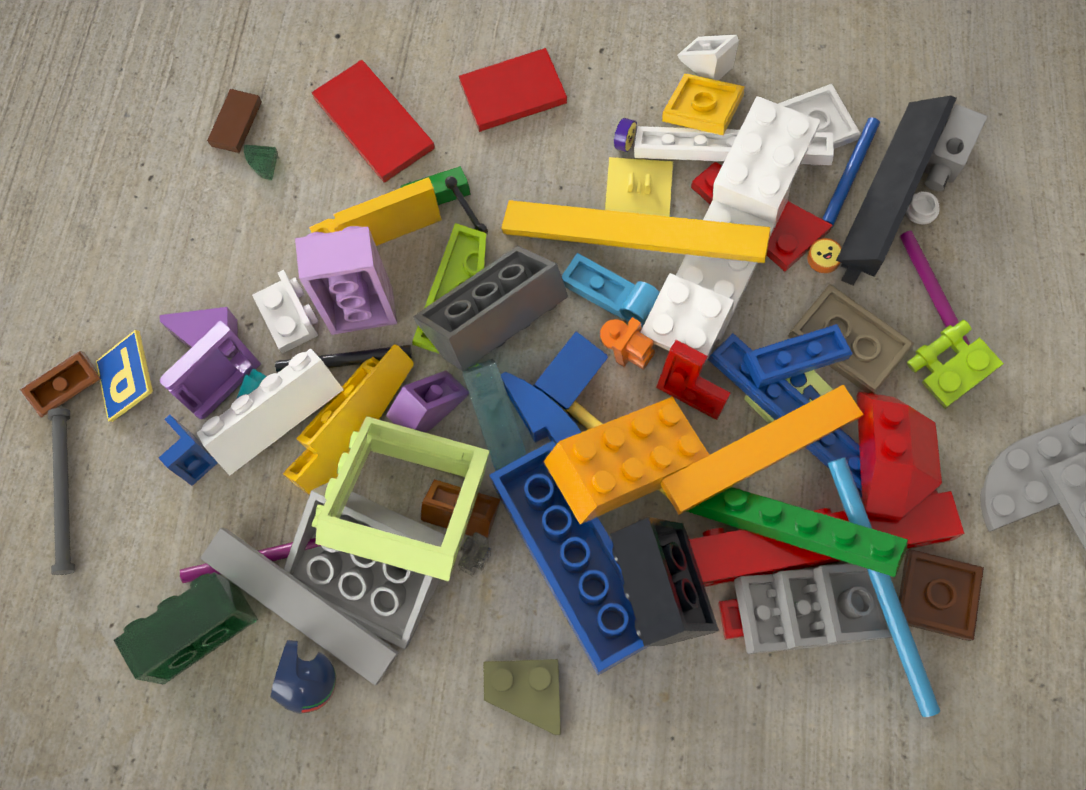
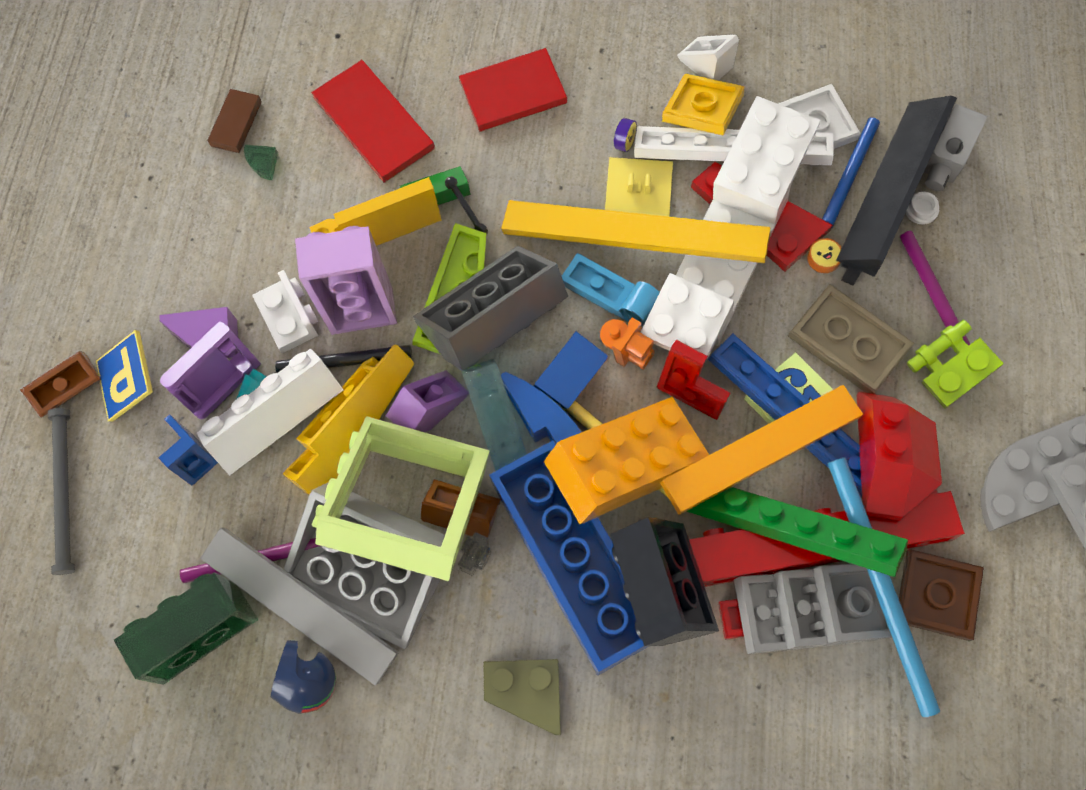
(797, 355): blue tile -> none

